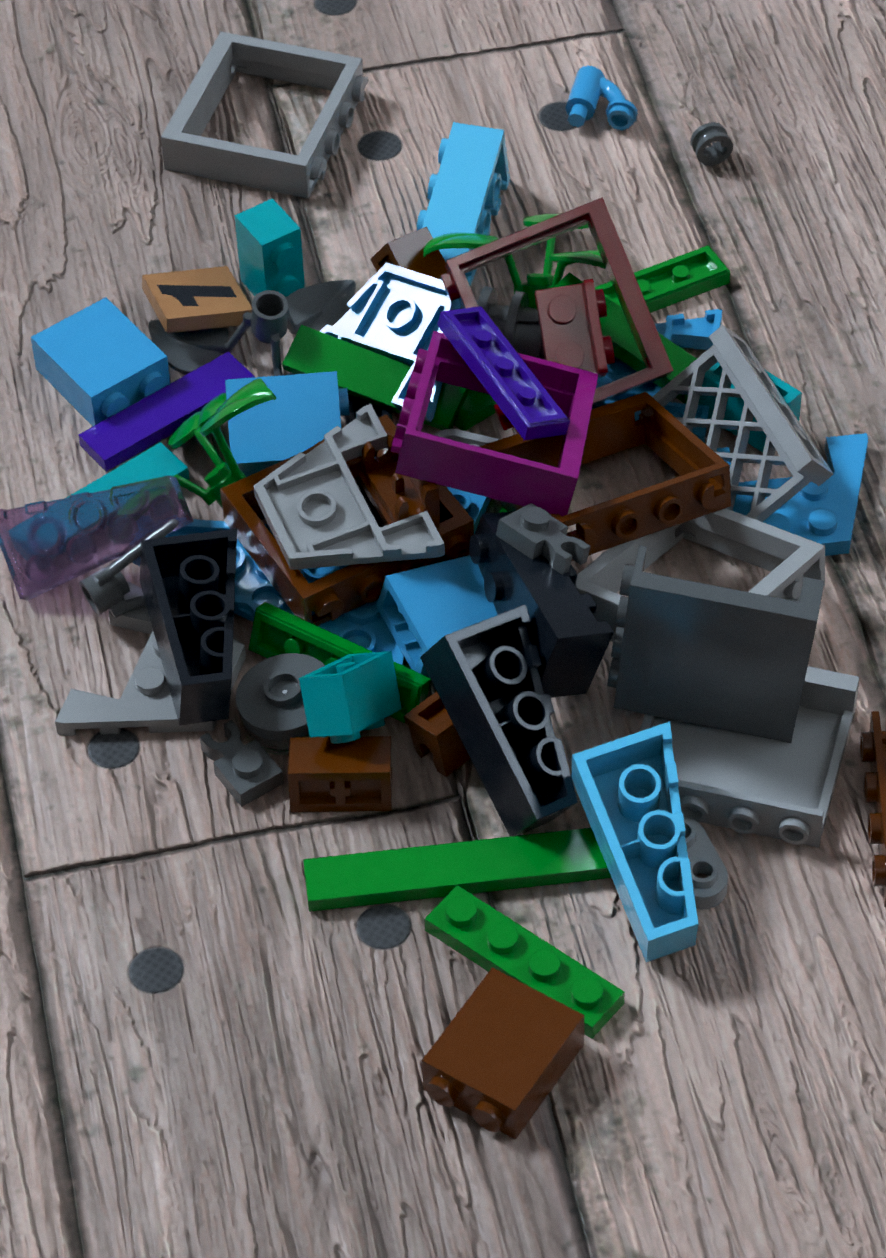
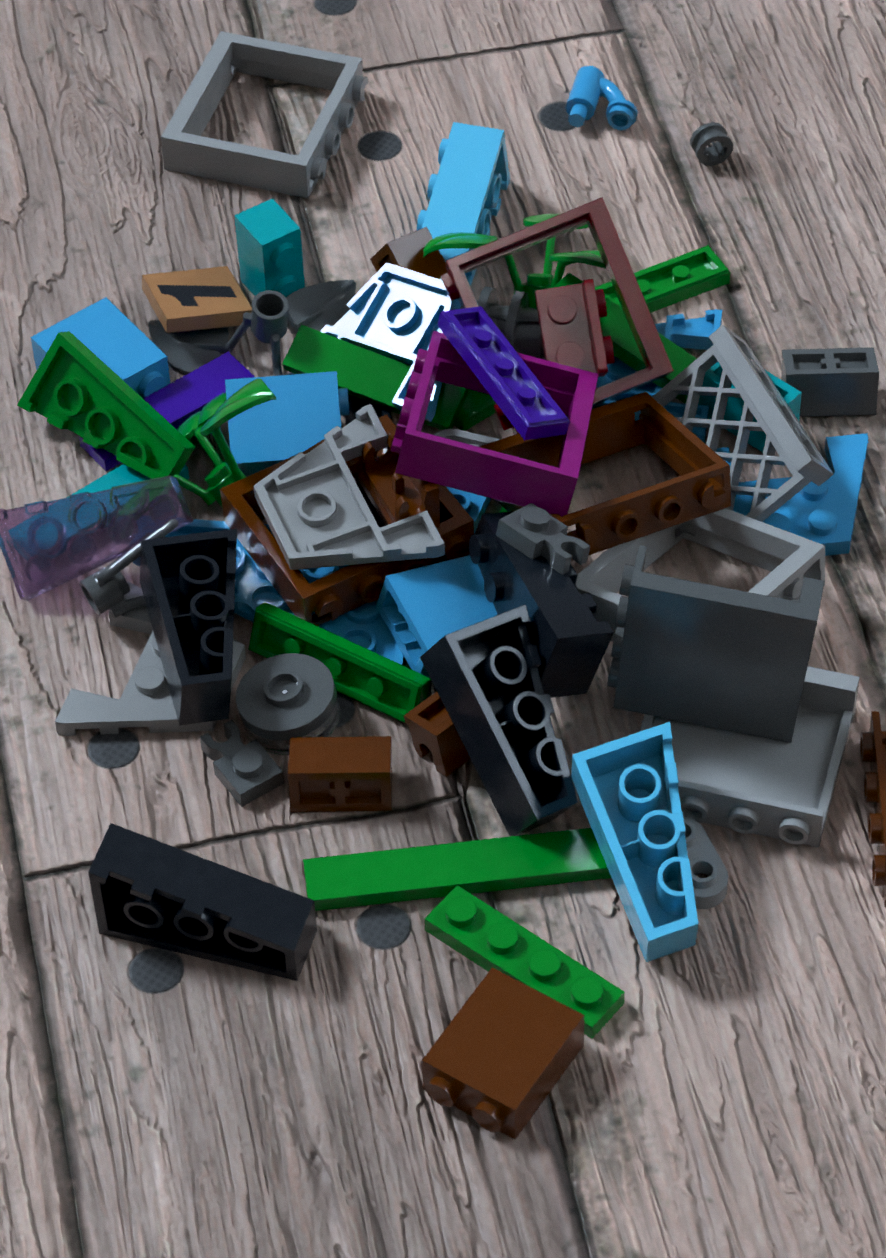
(94, 402): none -> green wing
(197, 906): none -> black wedge
(350, 696): teal brick -> none
(833, 380): none -> dark grey hinge

